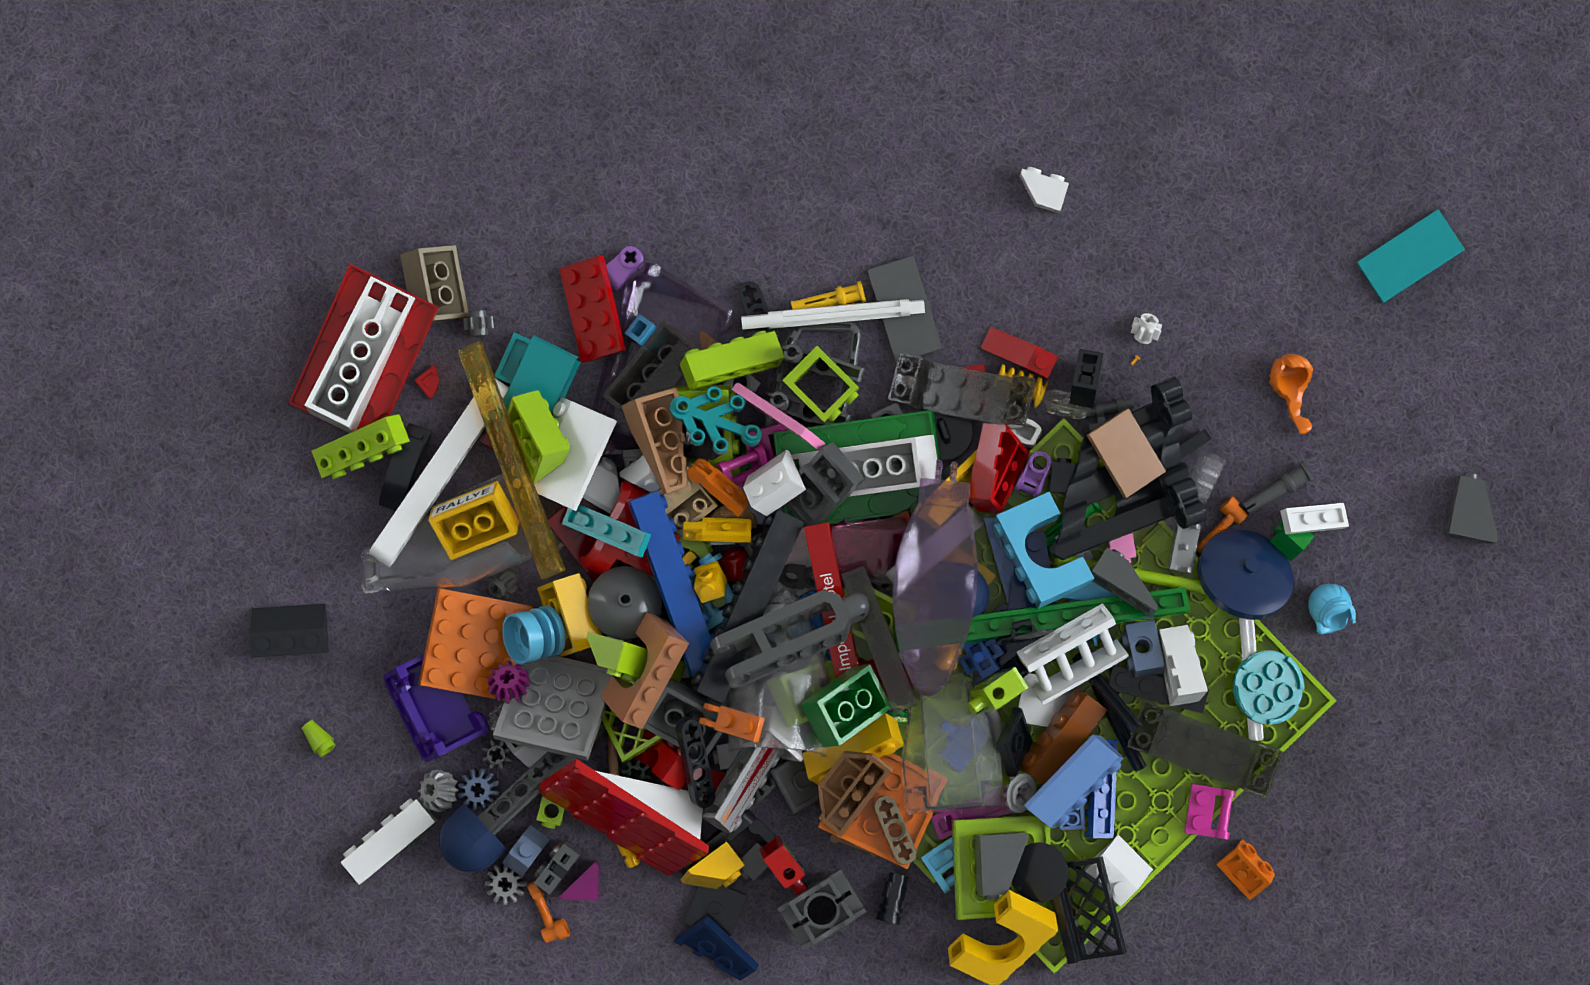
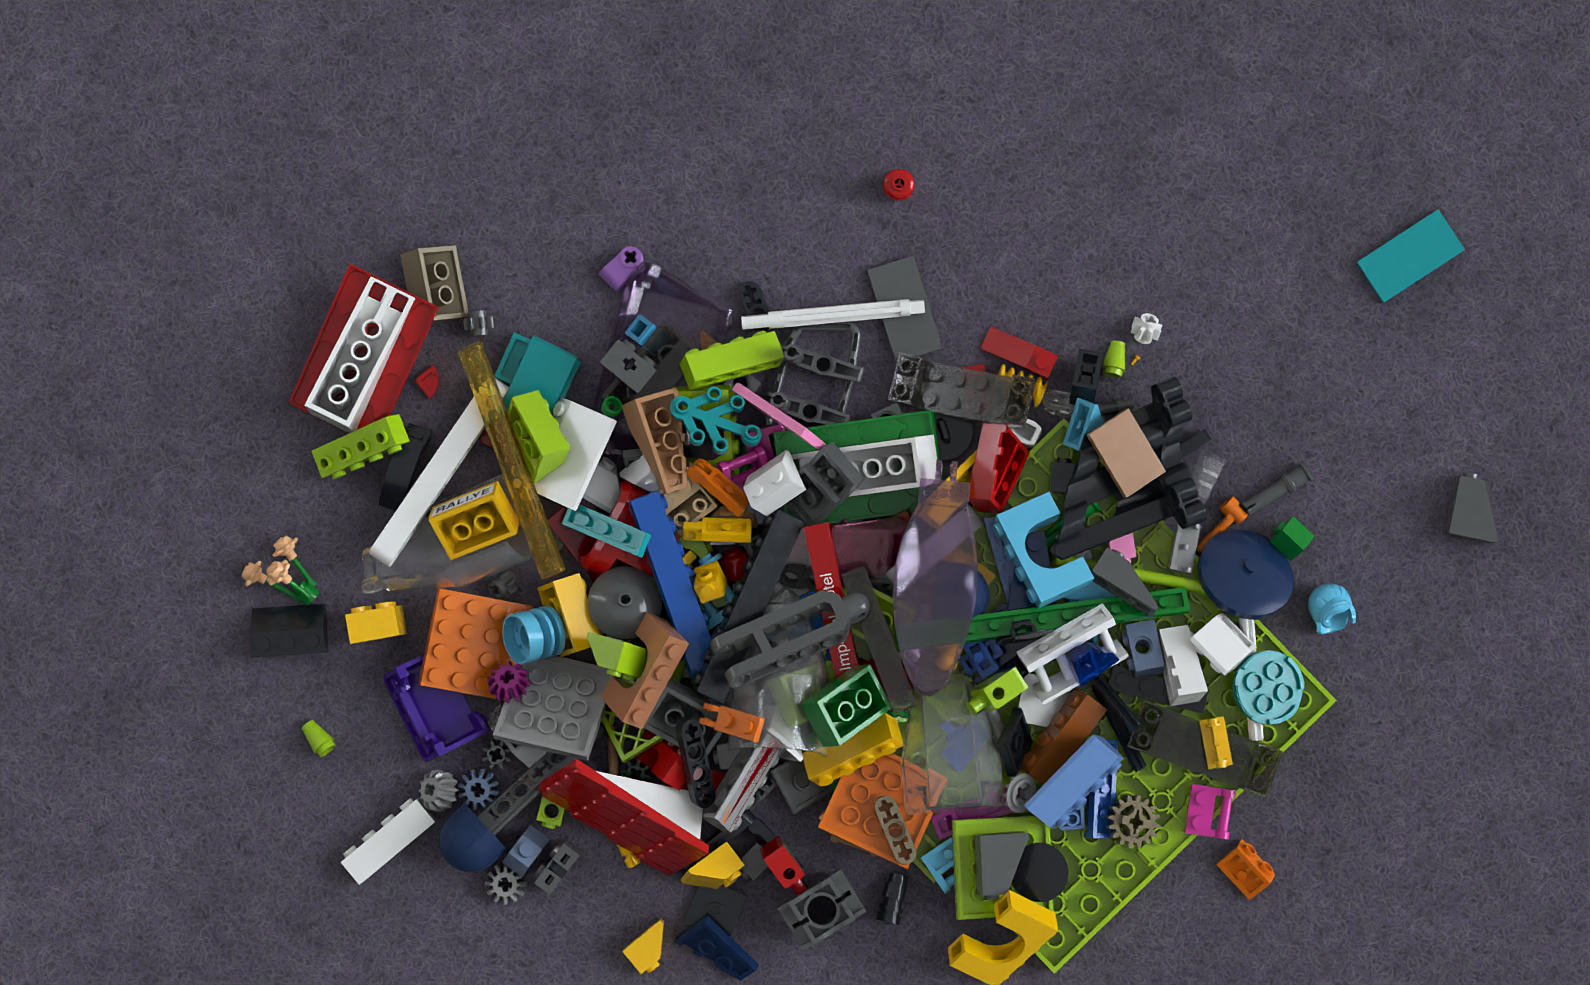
(278, 572): none -> light nougat plant
(375, 624): none -> yellow brick
(553, 929): orange brick -> none
(585, 886): magenta slope -> none
(592, 309): red plate -> none
(614, 363): none -> dark grey brick
(616, 409): none -> green hinge
(646, 948): none -> yellow slope
(803, 367): lime window -> none
(841, 296): yellow pin -> none
(849, 788): medium nougat wedge -> none
(891, 190): none -> red head
(1033, 476): medium lavender piece -> none
(1044, 190): white slope -> none
(1067, 918): black fence -> none
(1084, 418): none -> medium azure slope
(1089, 661): none -> clear blue wing
(1114, 361): none -> lime cone
(1124, 869): white slope -> none
(1134, 811): none -> dark tan gear
(1216, 742): none -> yellow hinge
(1222, 644): none -> white slope
(1289, 380): orange hair -> none
(1314, 518): white plate -> none

